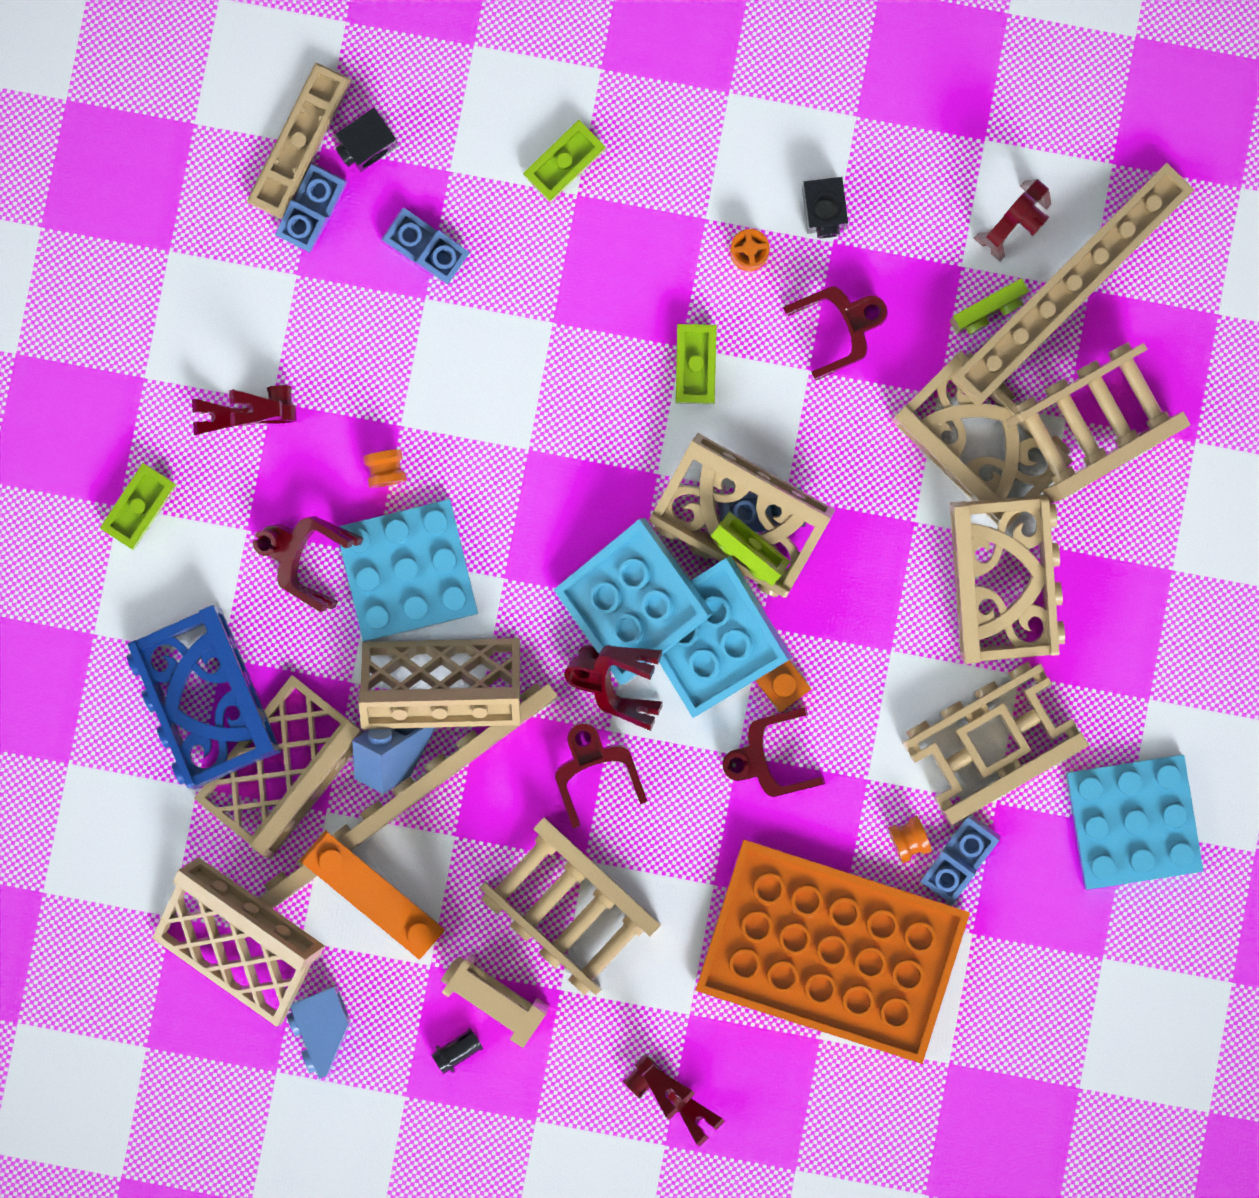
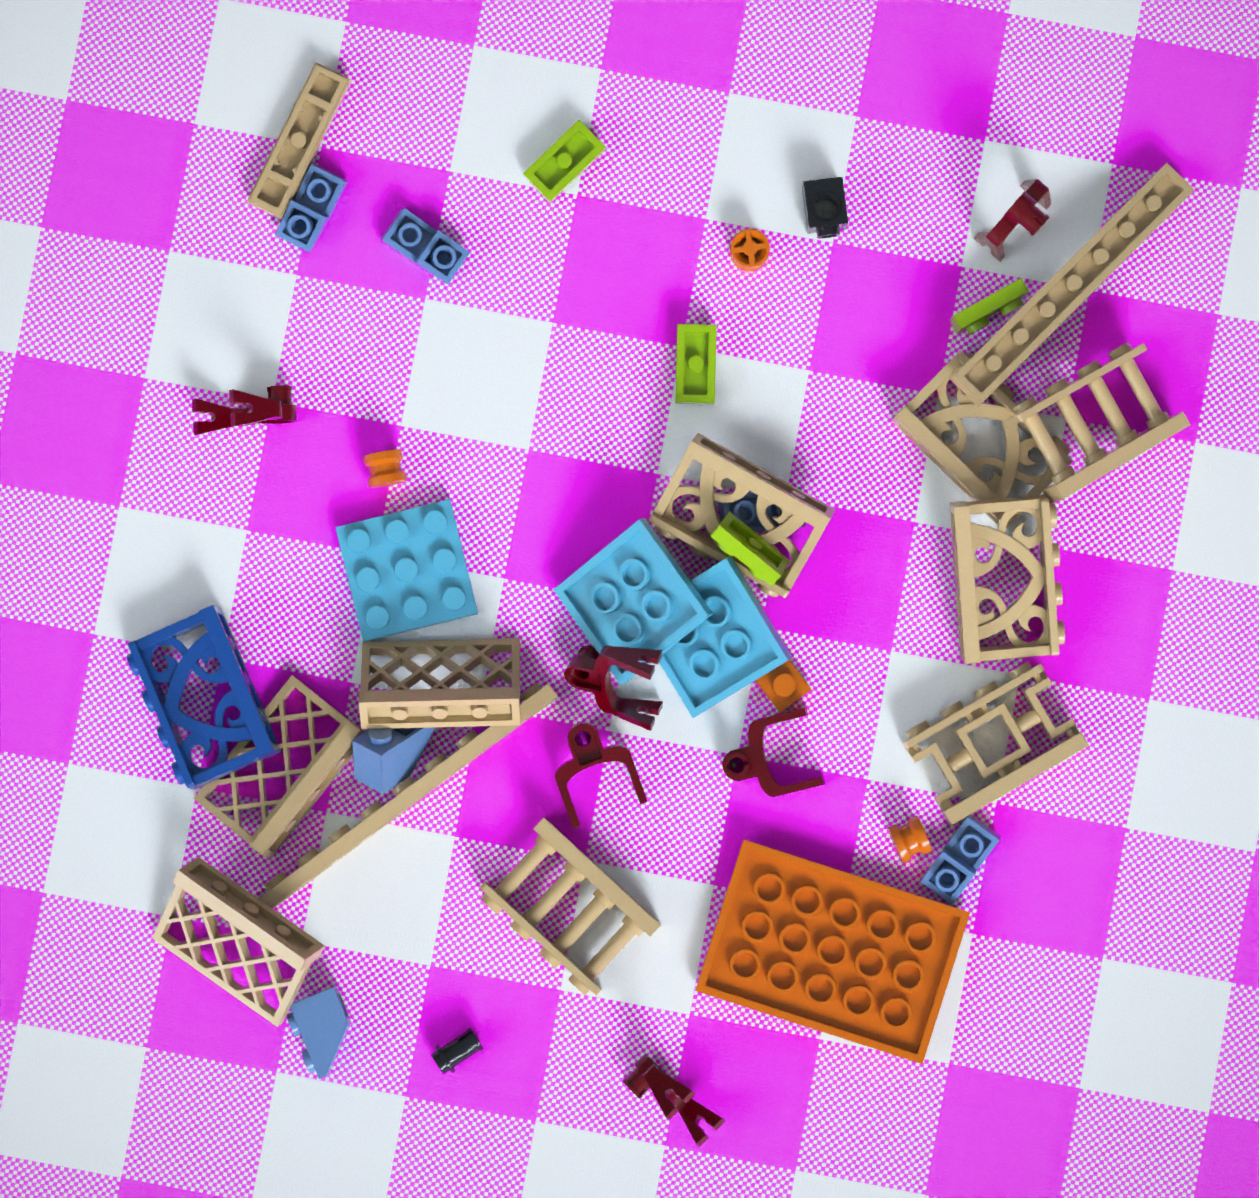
(138, 506): lime plate -> none
(288, 549): dark red piece -> none
(365, 141): black brick -> none
(372, 894): orange plate -> none
(494, 998): tan fence -> none
(855, 318): dark red piece -> none
(1134, 822): medium azure plate -> none

